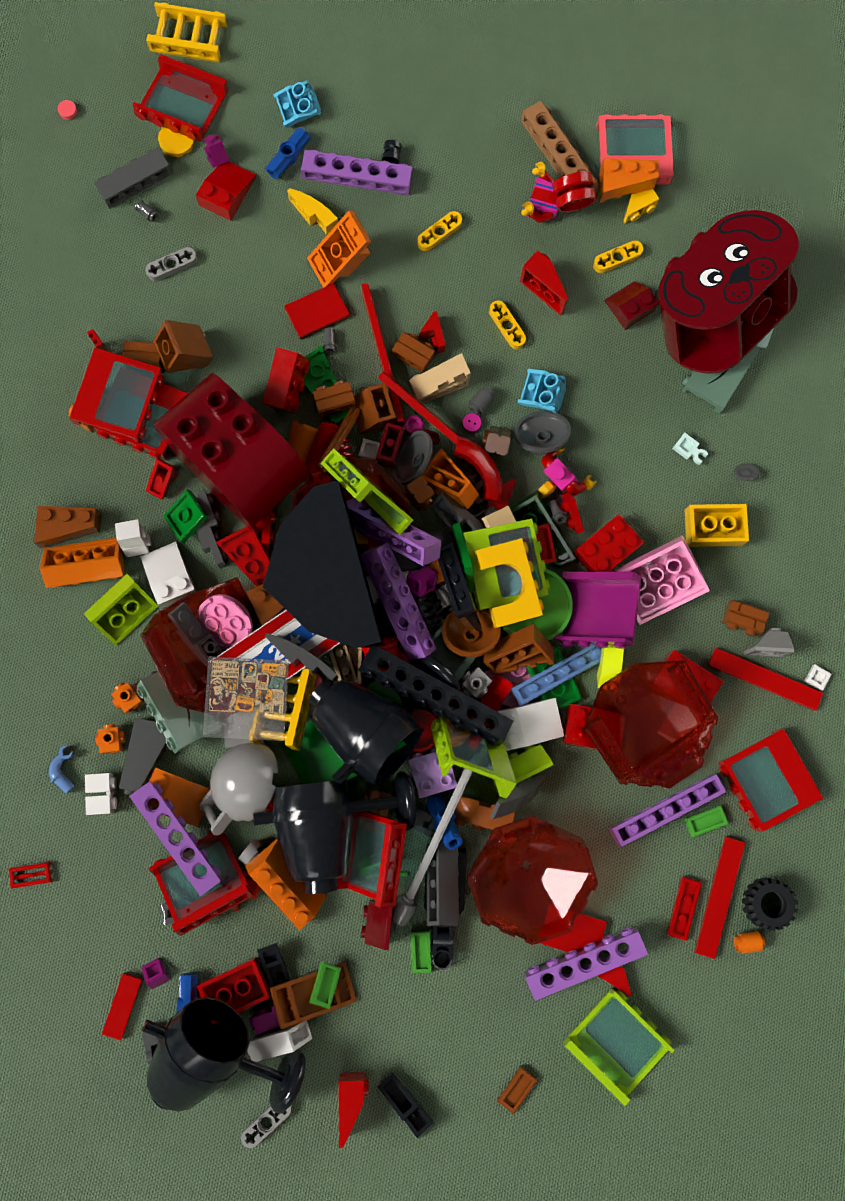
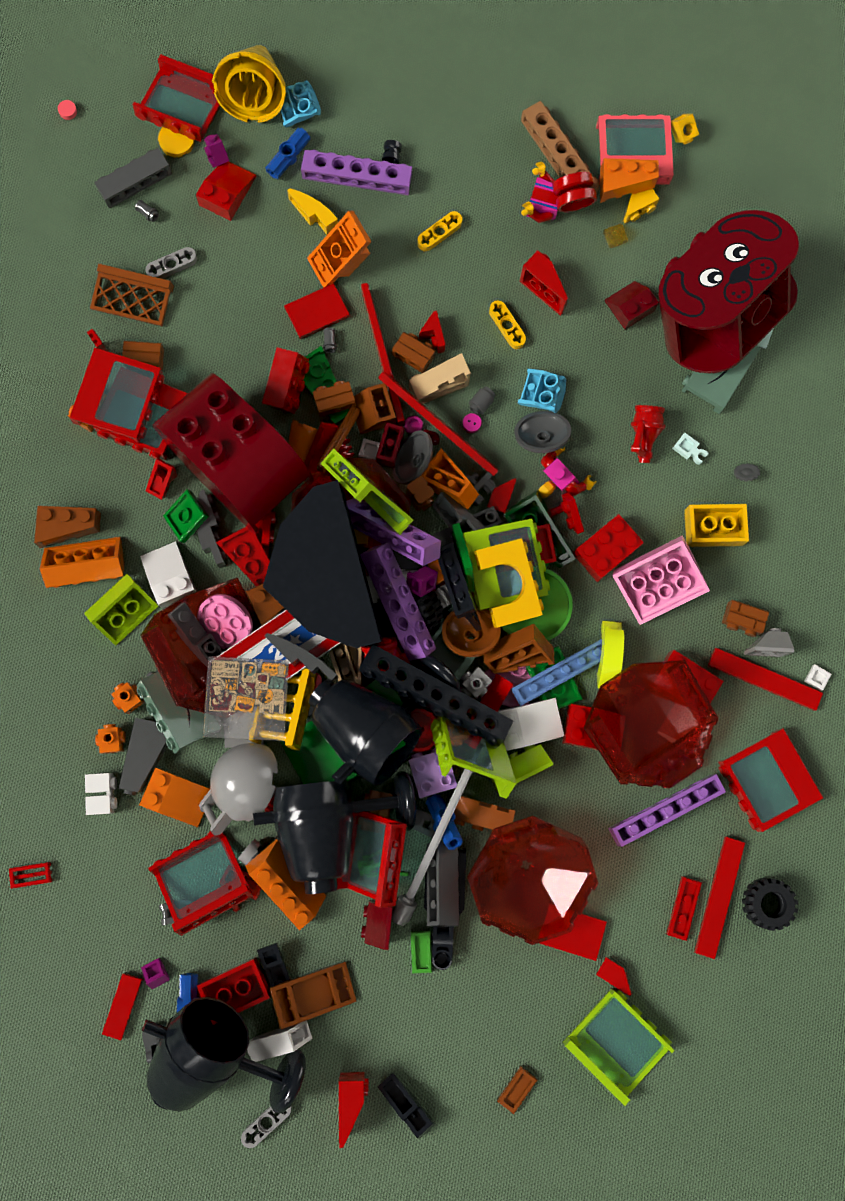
(57, 775): medium blue piece -> none
(132, 538): white piece -> none
(135, 279): none -> dark orange fence
(141, 799): medium lavender brick -> none
(182, 346): dark orange slope -> none
(185, 48): yellow fence -> none
(249, 85): none -> yellow cone
(264, 1020): magenta brick -> none
(325, 985): bright green tile -> none
(485, 465): red brick -> none
(497, 440): reddish brown brick -> none
(499, 517): tan slope -> none
(517, 798): dark grey slope -> none
(558, 515): dark grey pin -> none
(579, 973): medium lavender brick -> none
(602, 609): magenta panel -> none
(615, 235): none -> clear yellow tile
(623, 250): yellow beam -> none
(647, 425): none -> red piece
(678, 125): none -> yellow brick
(706, 821): bright green tile -> none
(749, 942): orange brick -> none

